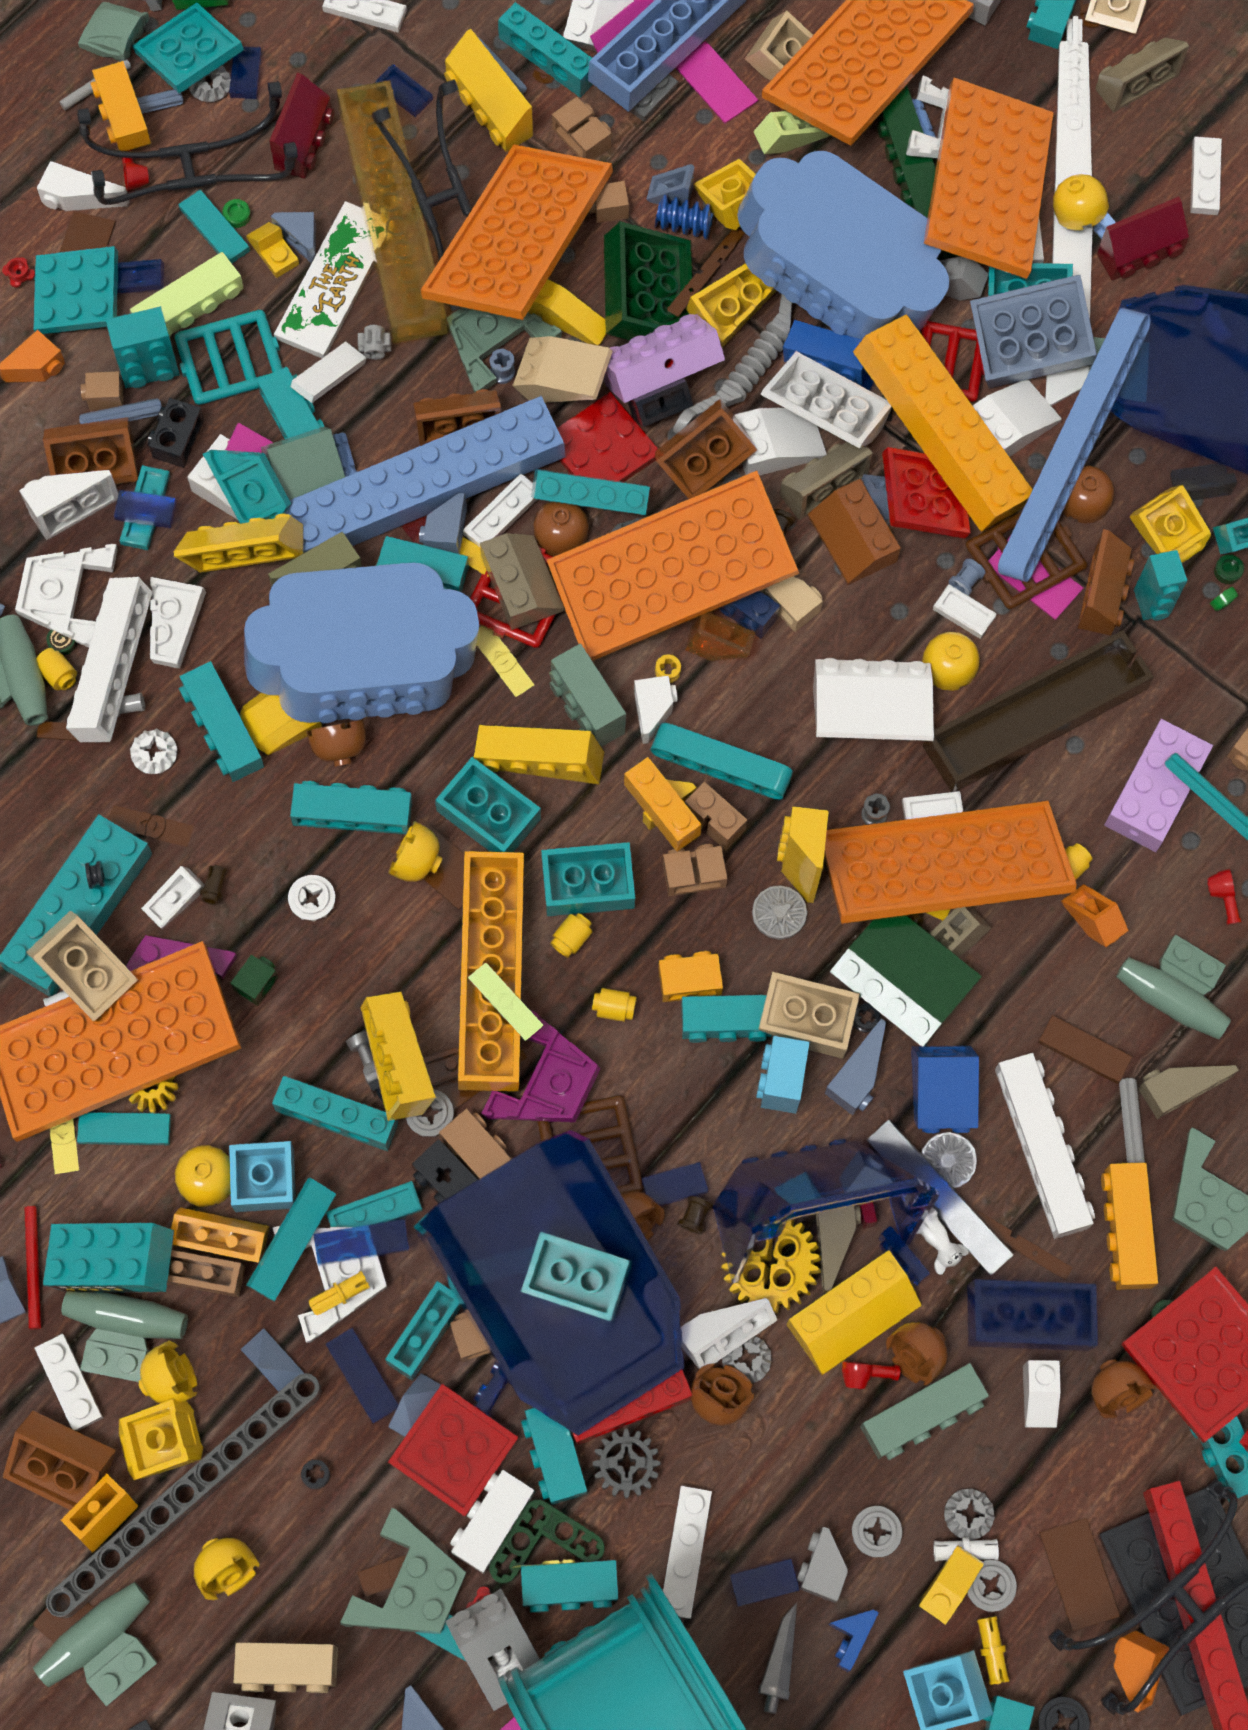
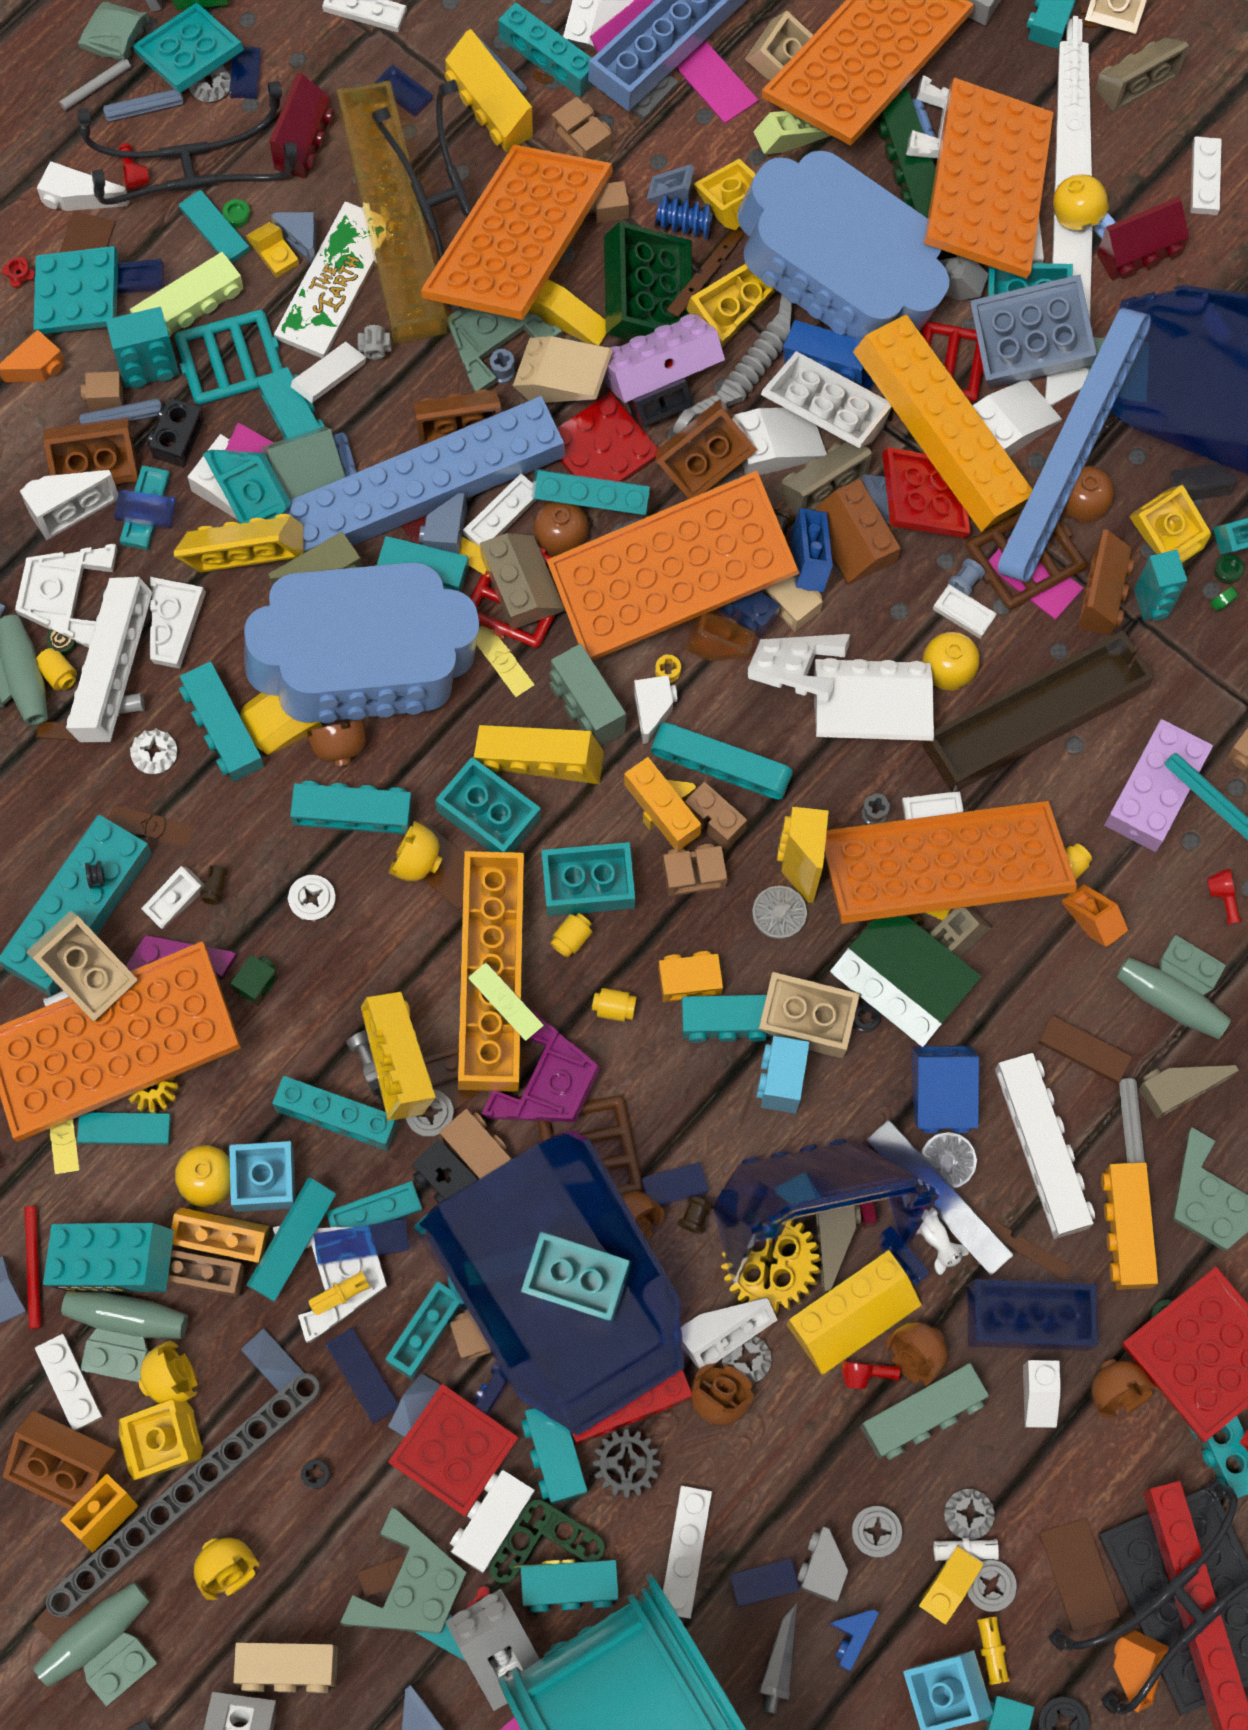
(120, 107): light orange brick -> none
(789, 660): none -> white wing
(811, 549): none -> blue brick
(857, 1077): sand blue slope -> none

